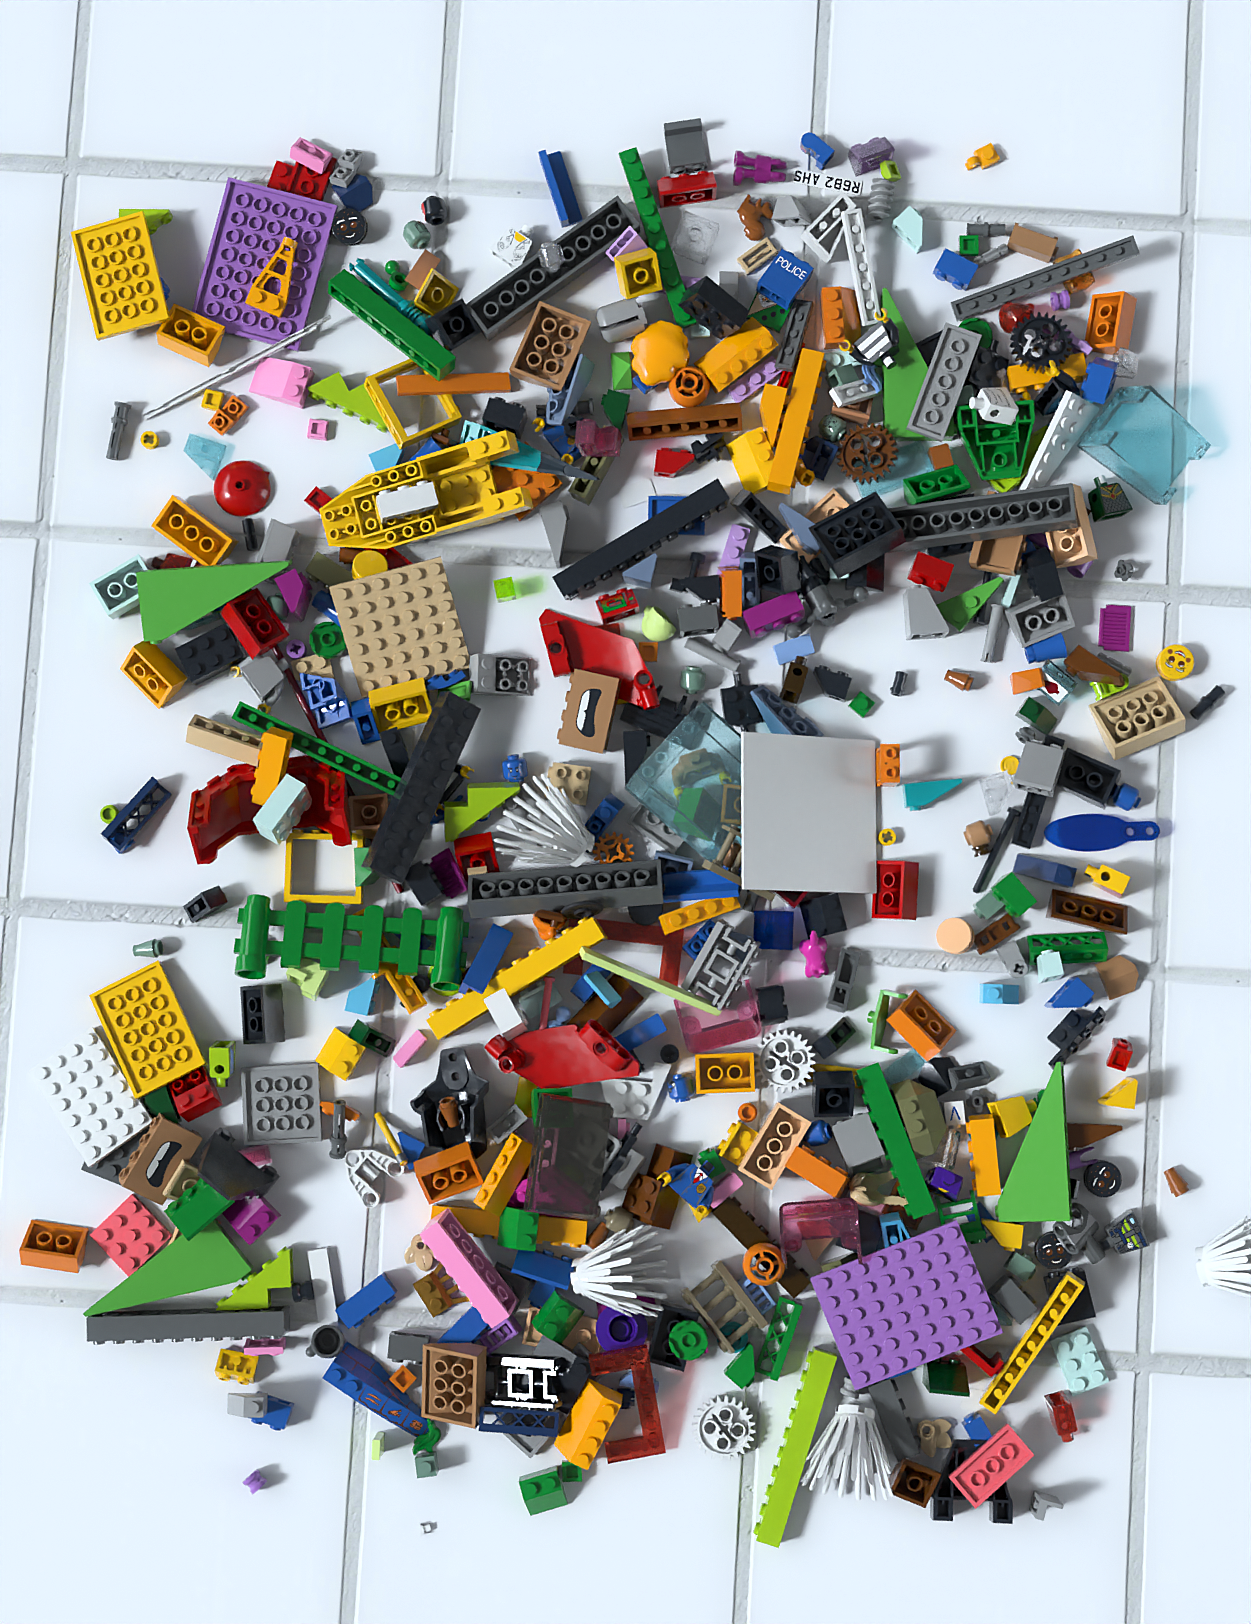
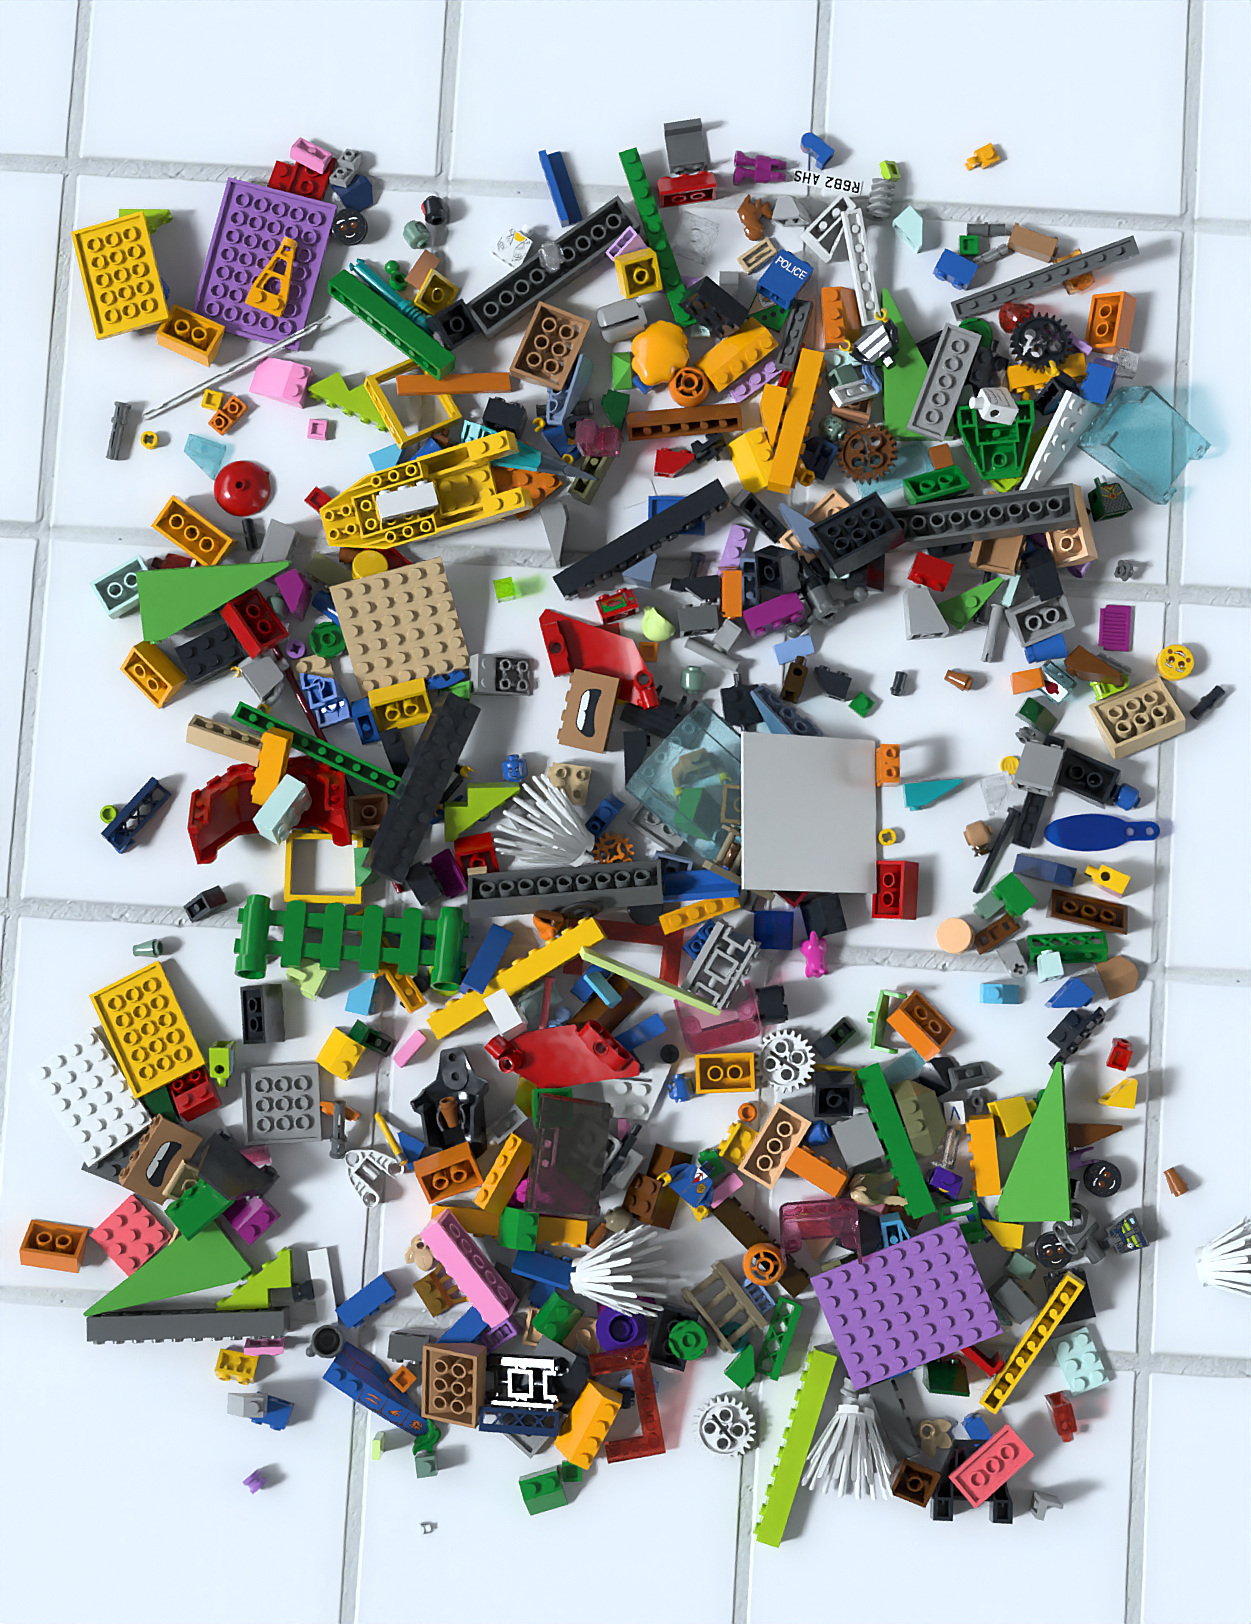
(843, 980): dark grey slope -> none
(869, 155): clear purple slope -> none
(1060, 300): medium lavender wheel -> none

